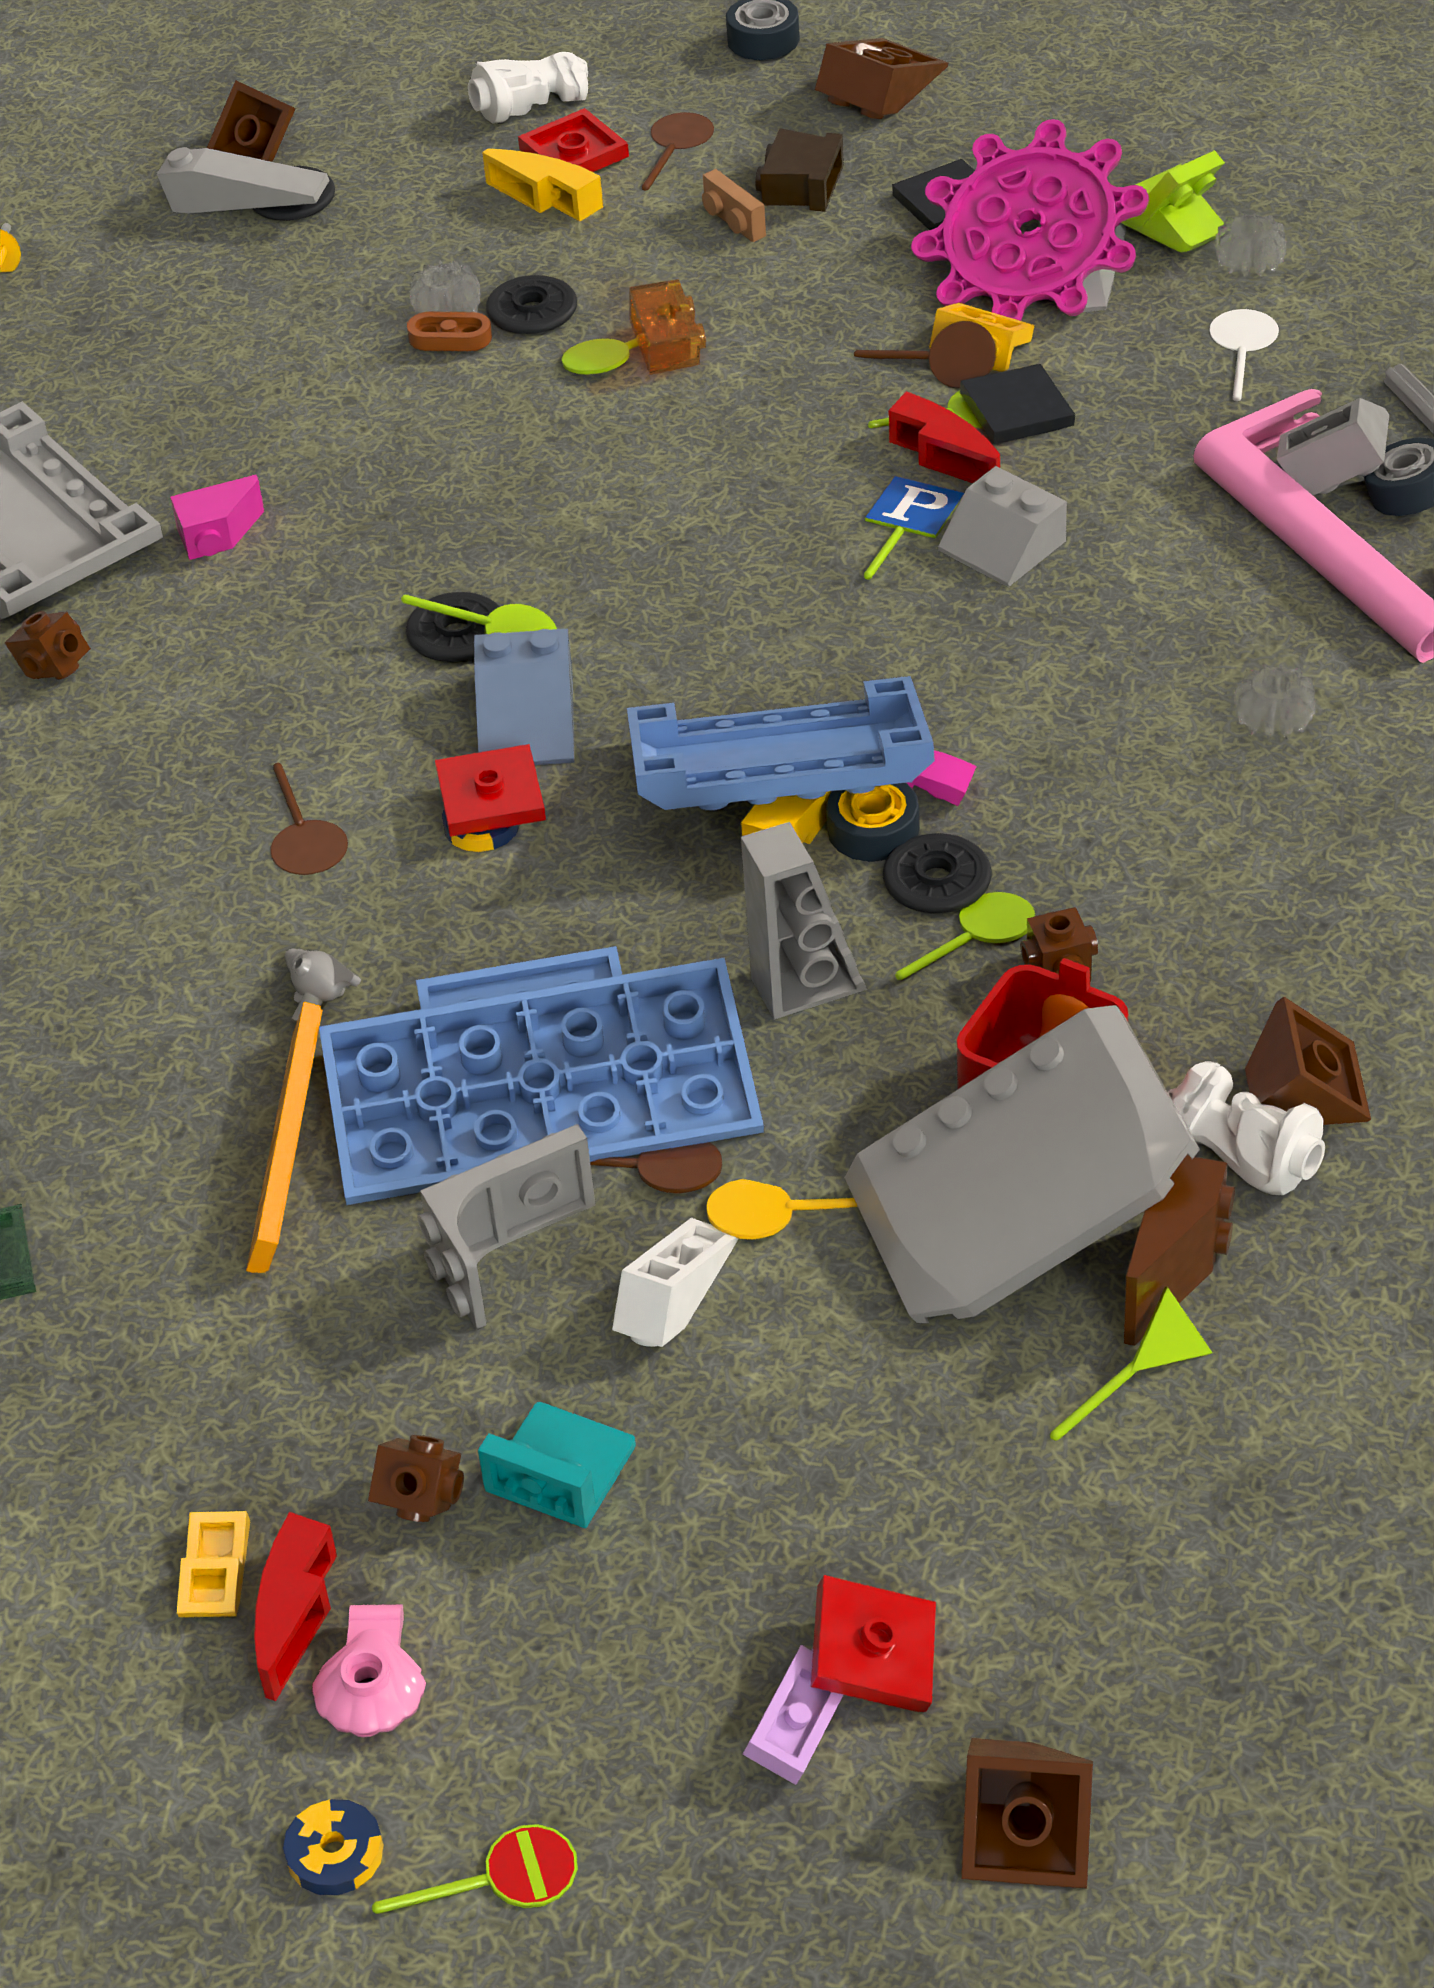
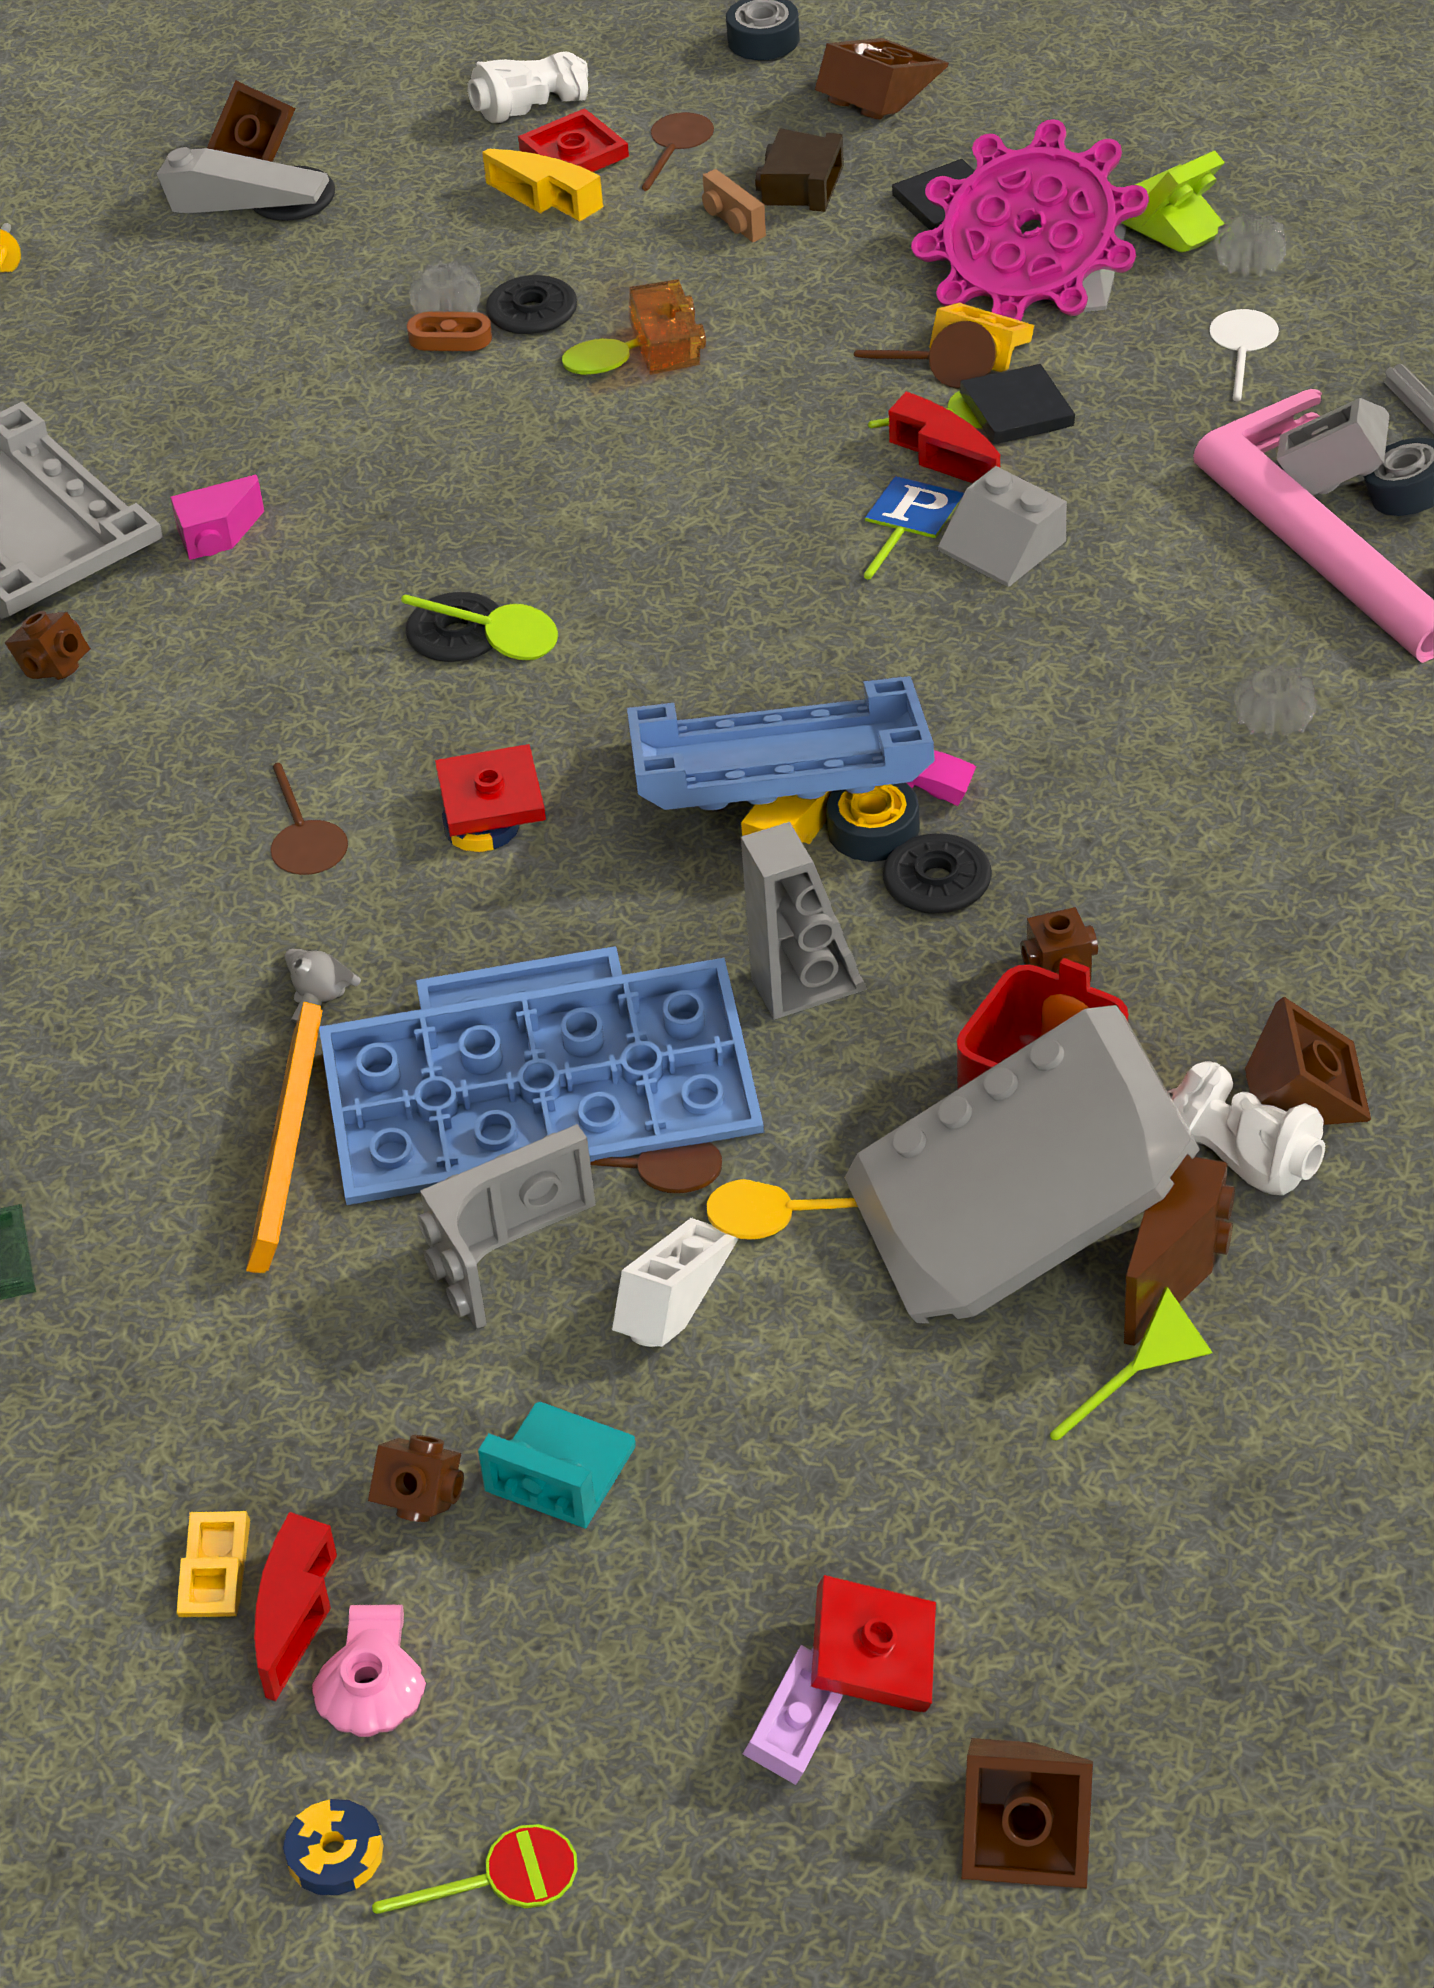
(525, 693): sand blue slope -> none
(991, 919): lime piece -> none

